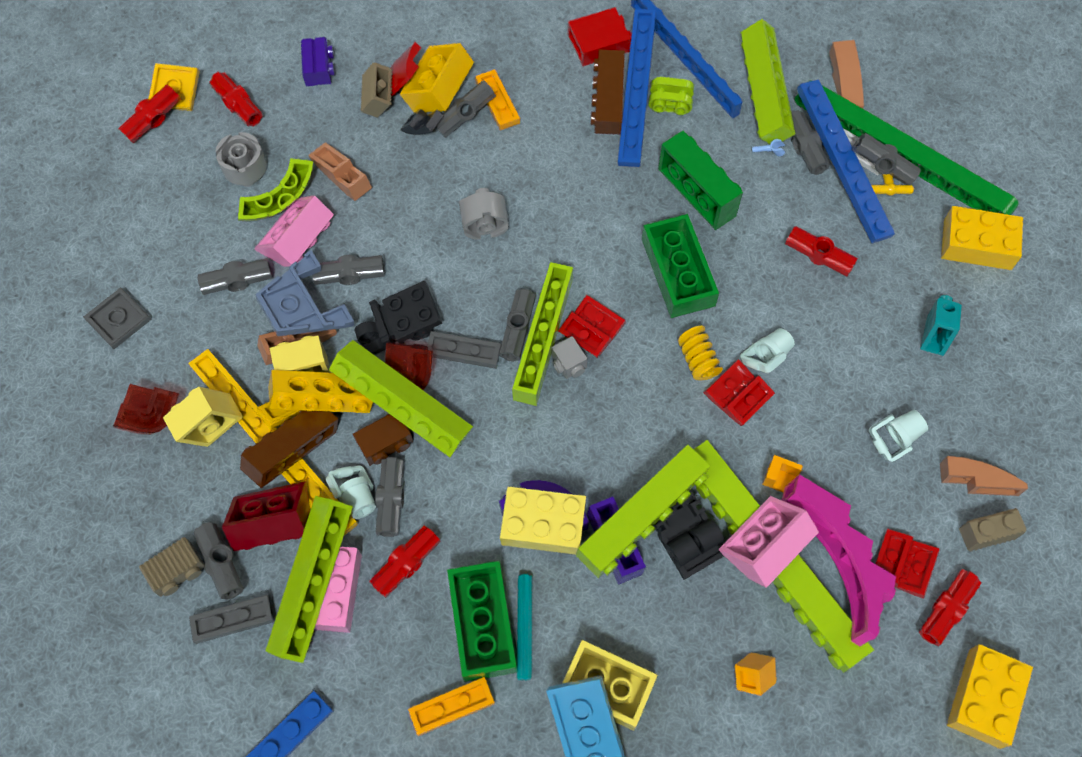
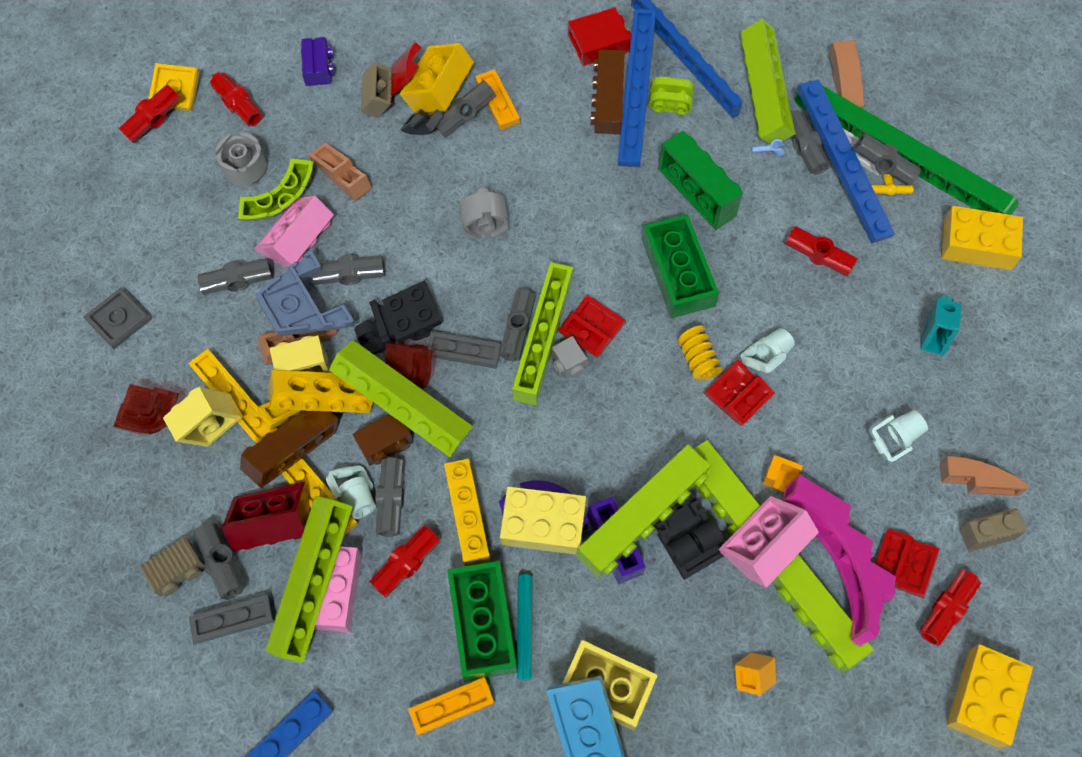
(467, 513): none -> yellow brick

